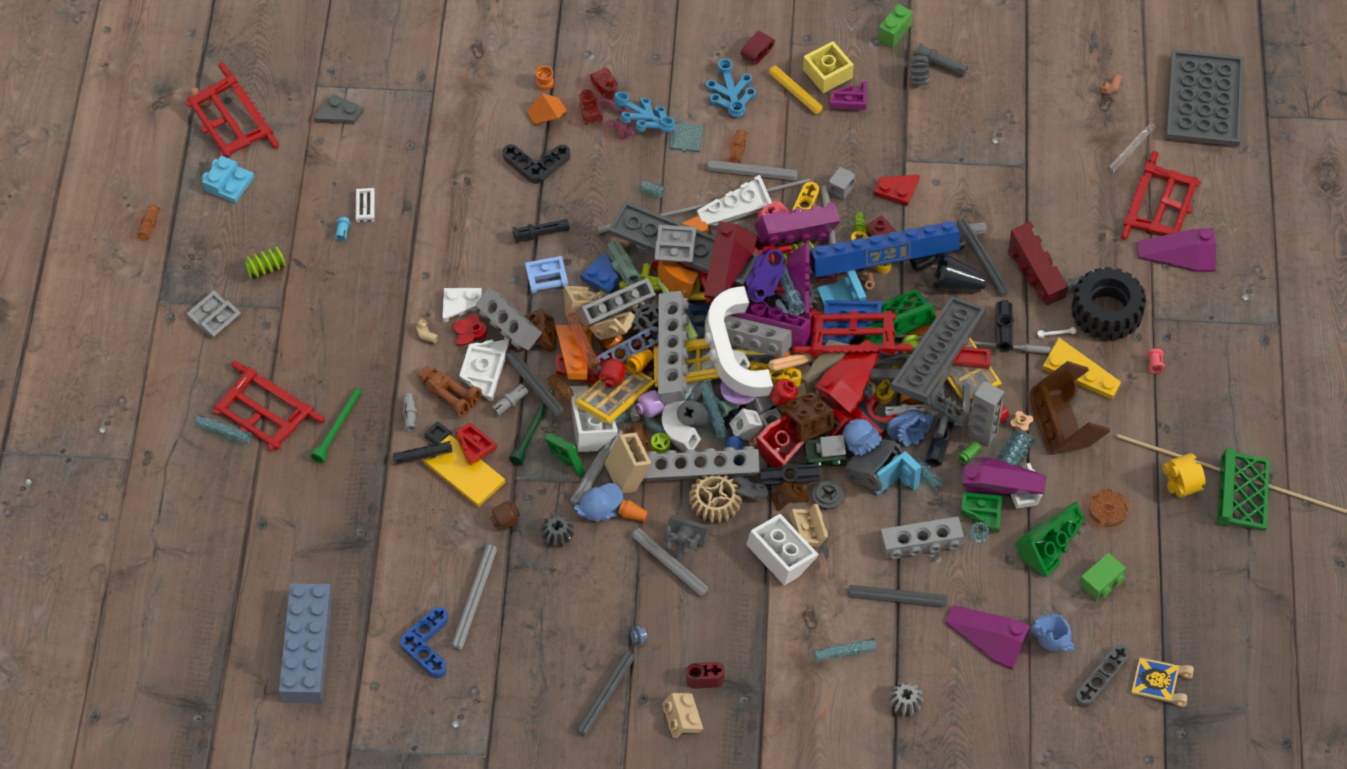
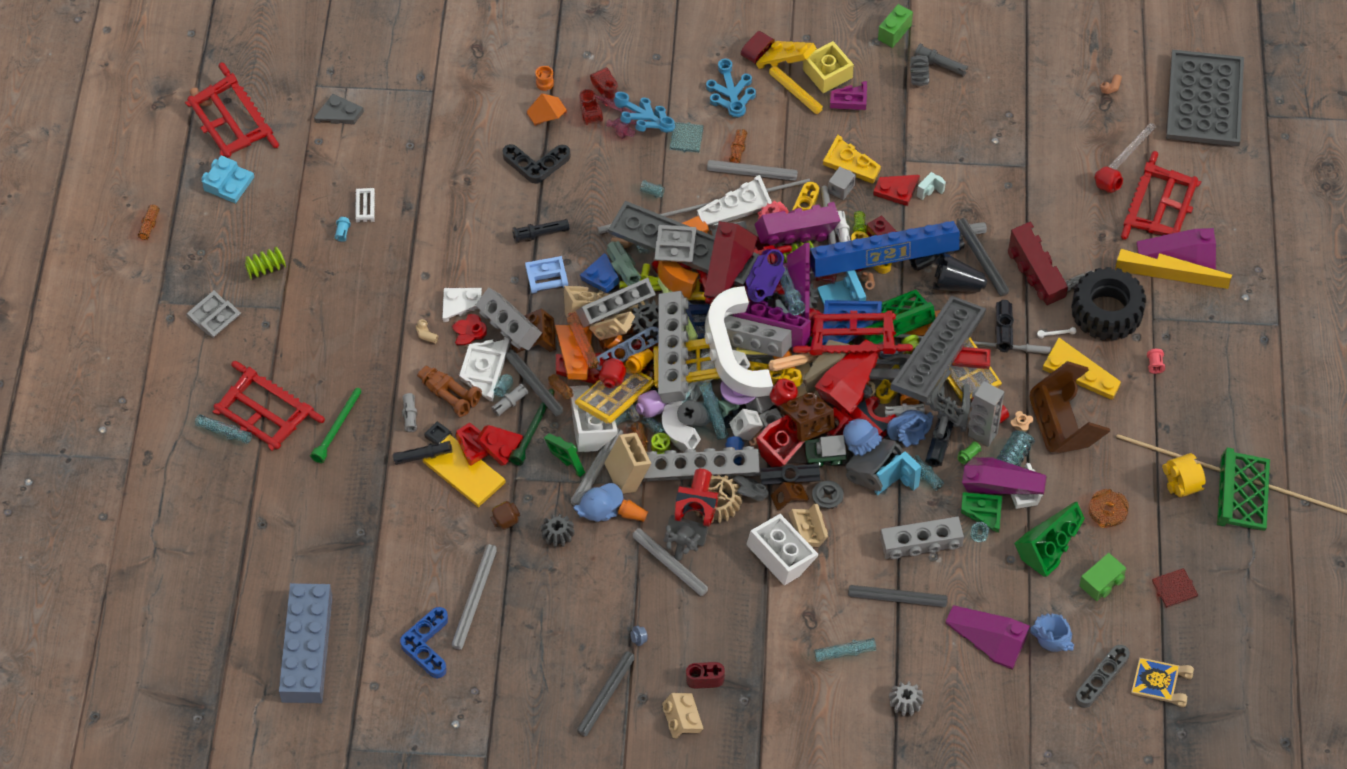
(498, 442): none -> red wing
(504, 383): none -> clear light blue pin
(697, 497): none -> red connector
(786, 51): none -> yellow wing
(842, 228): none -> white pin
(847, 157): none -> yellow wing
(928, 185): none -> light aqua bracket
(1108, 179): none -> red head
(1172, 269): none -> yellow slope
(1175, 587): none -> clear red piece

